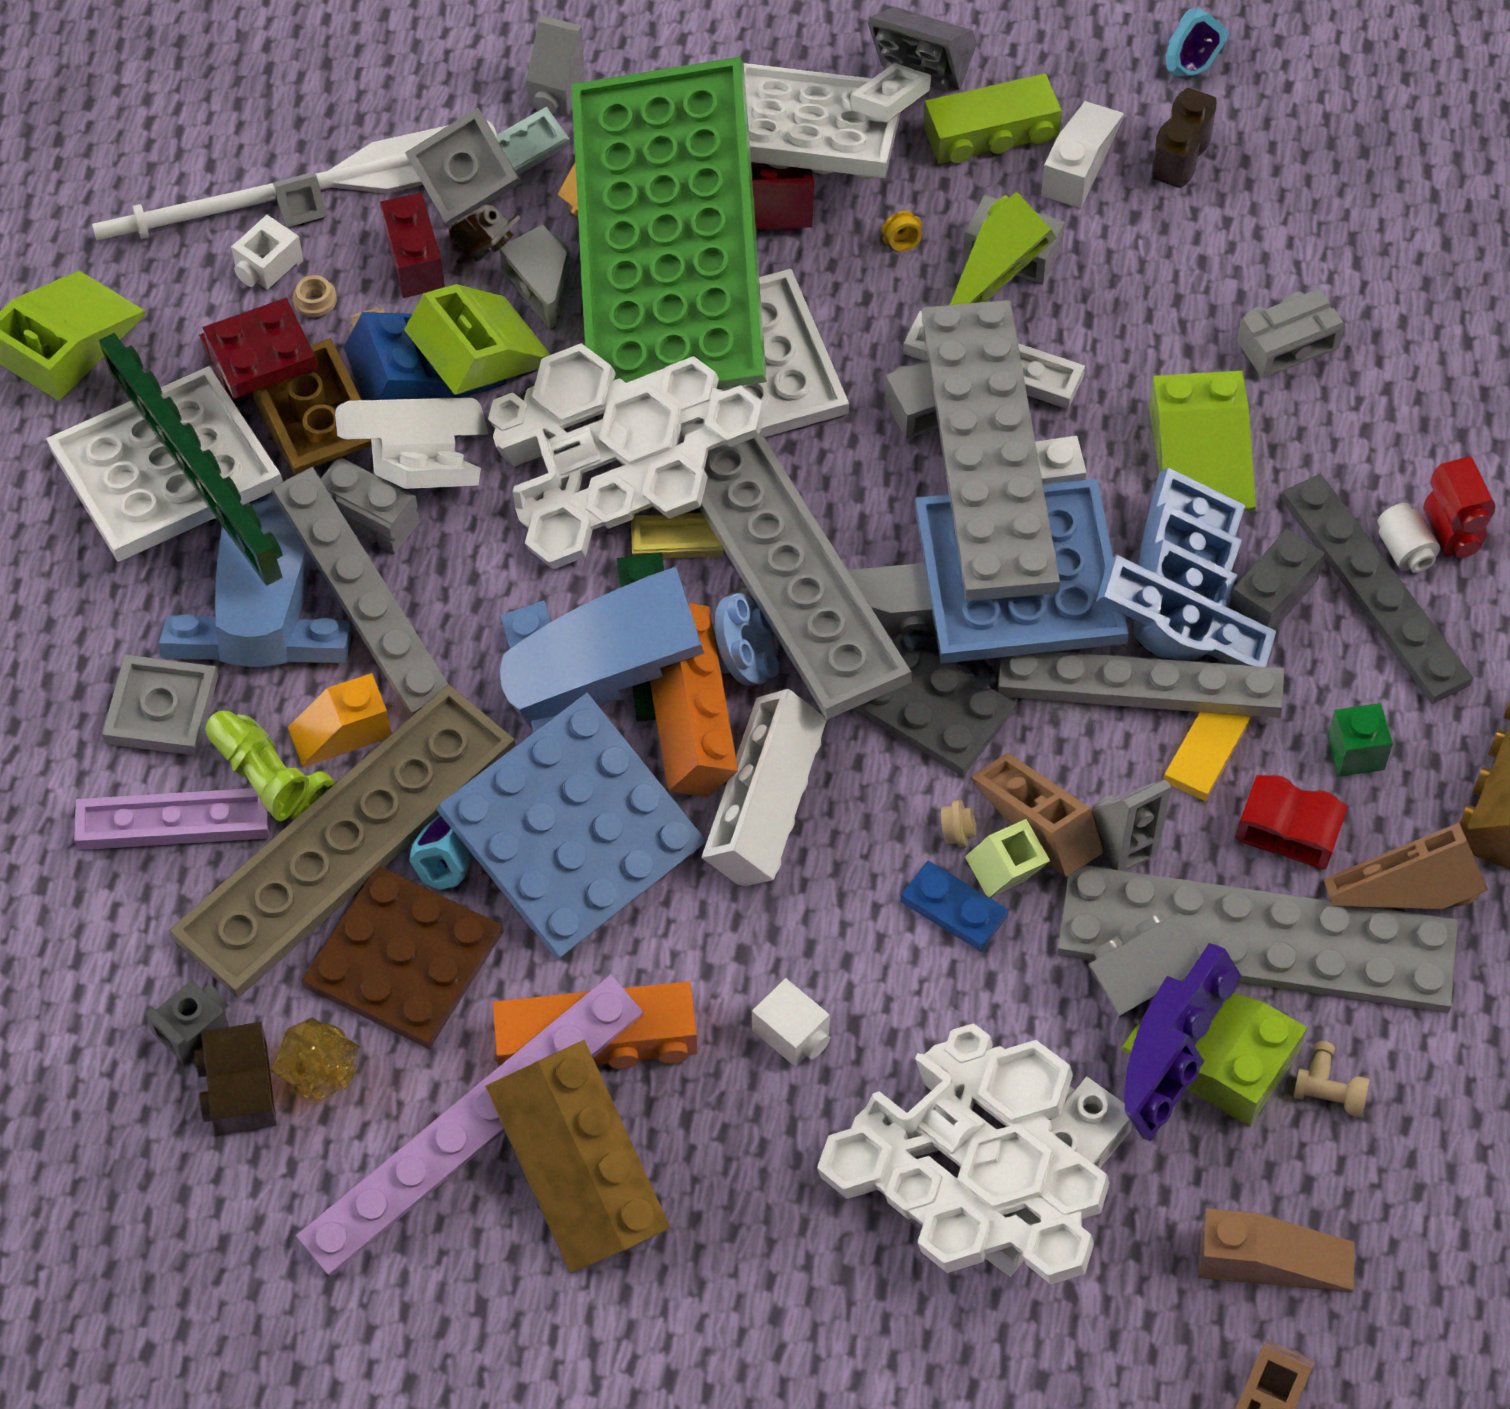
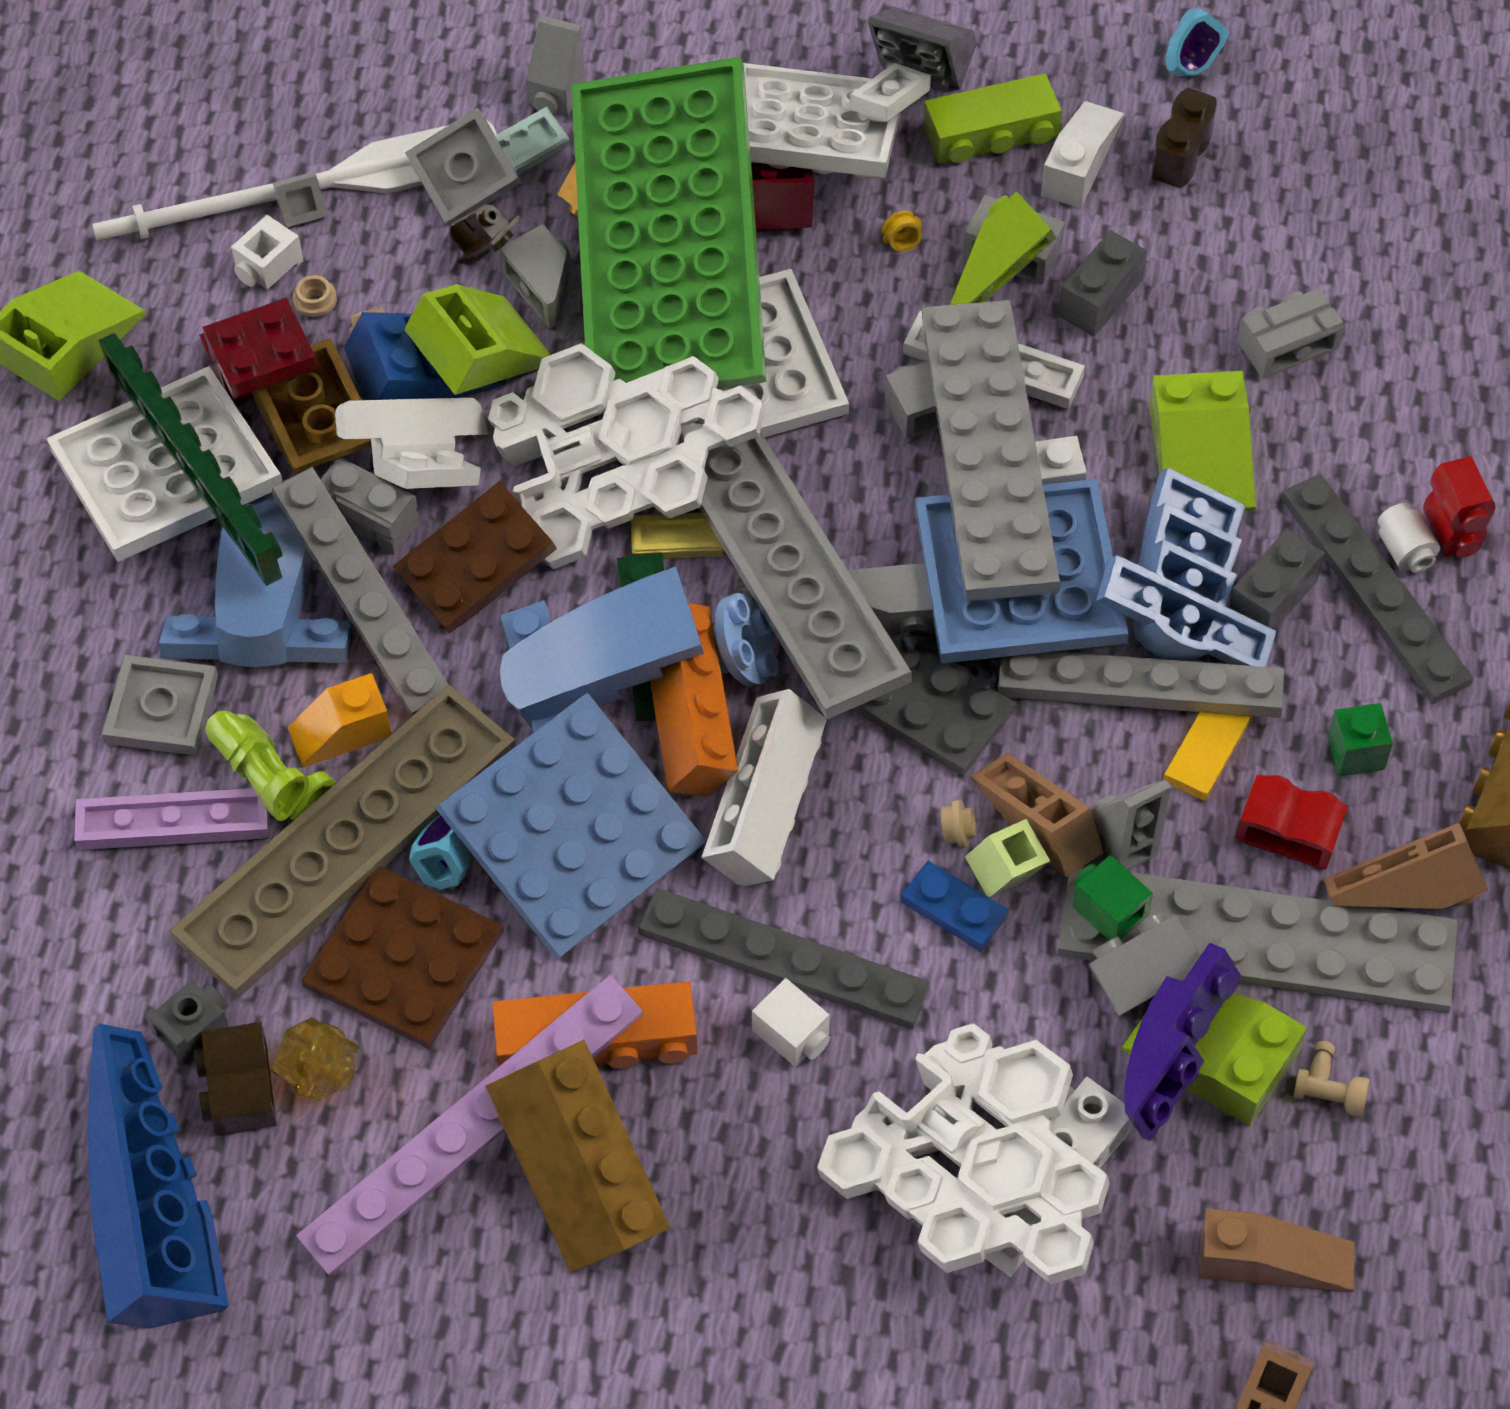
(148, 1228): none -> blue wedge
(412, 245): dark red brick -> none
(474, 557): none -> reddish brown plate
(783, 955): none -> dark grey plate
(1102, 283): none -> dark grey brick
(1111, 898): none -> green brick

